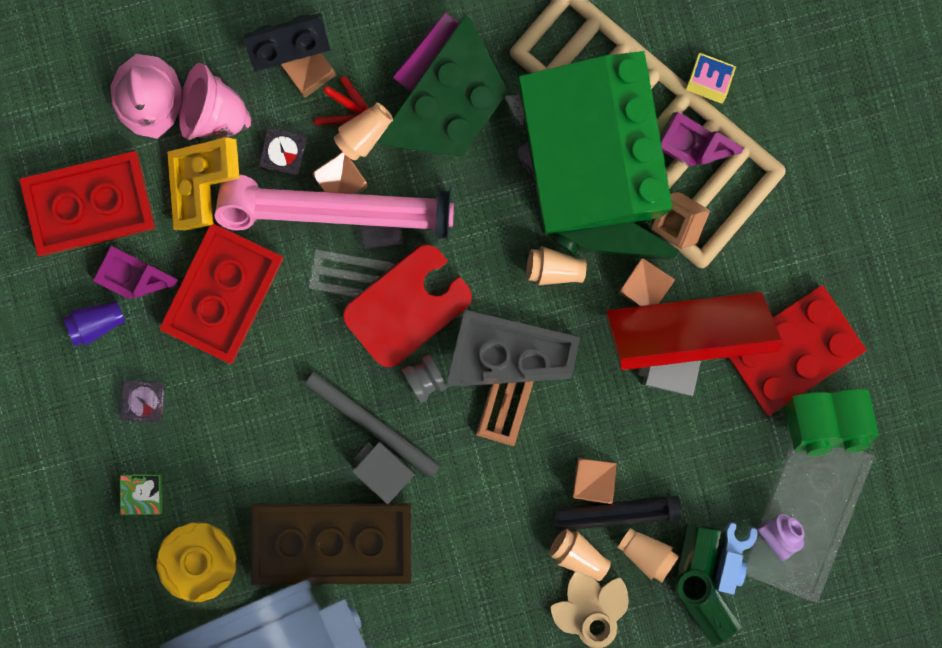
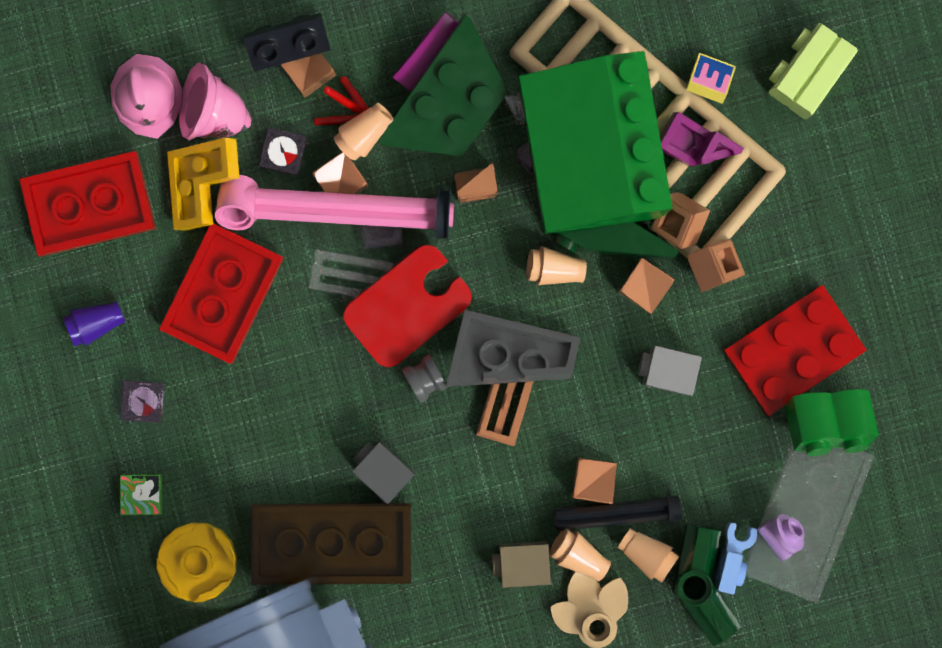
(130, 275): magenta slope -> none
(372, 425): dark grey bar -> none
(476, 184): none -> nougat slope
(522, 564): none -> dark tan brick
(692, 330): red tile -> none
(715, 265): none -> nougat slope
(812, 71): none -> yellowish green brick

